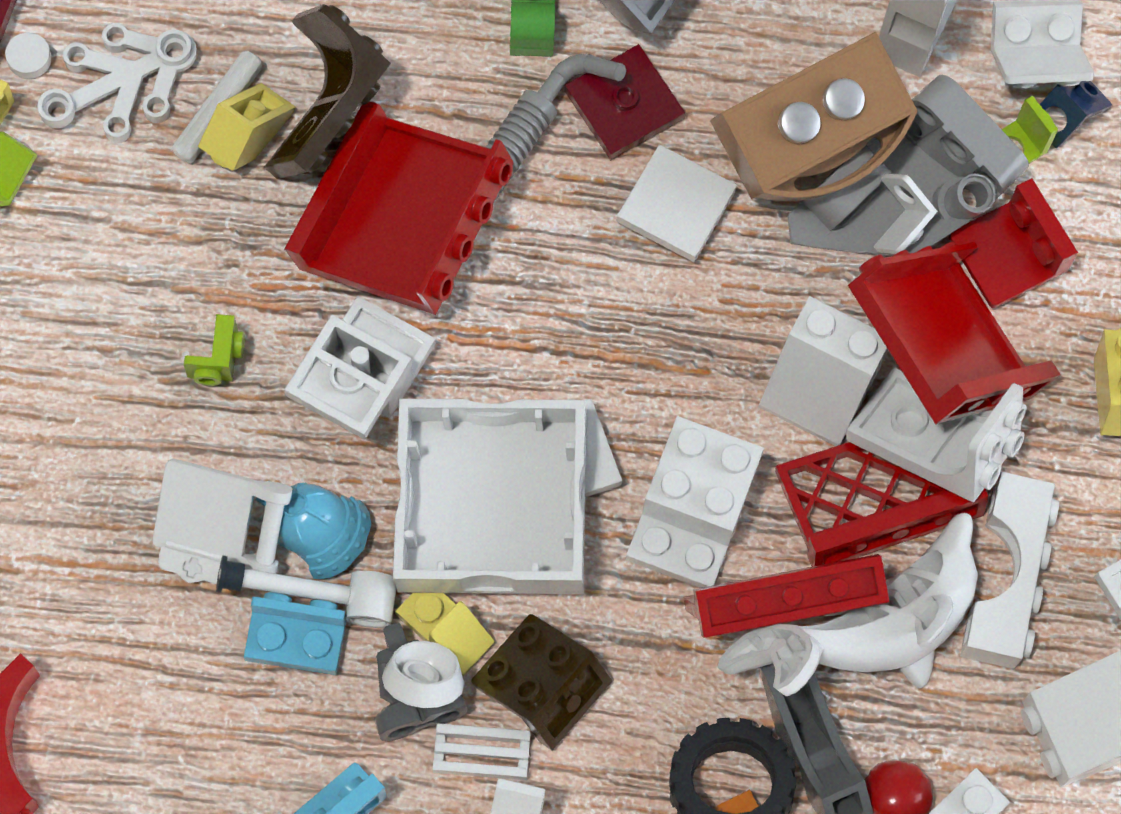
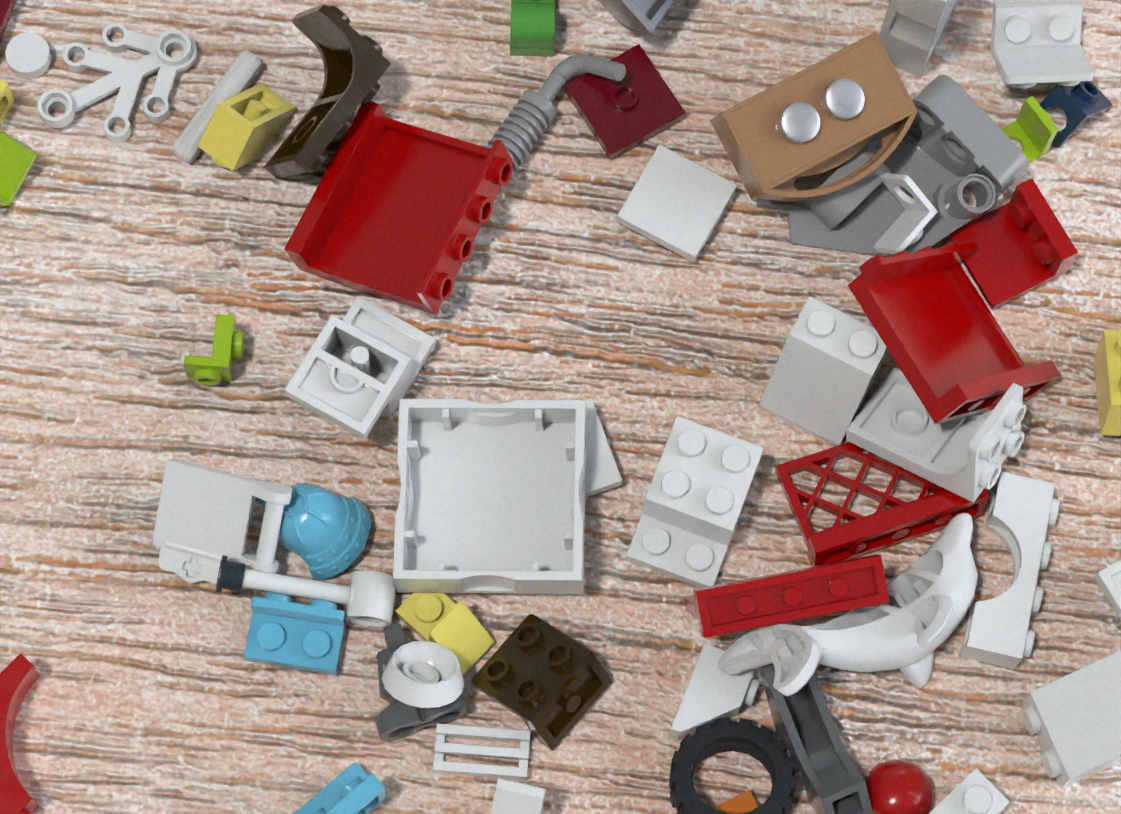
(712, 694): none -> white slope

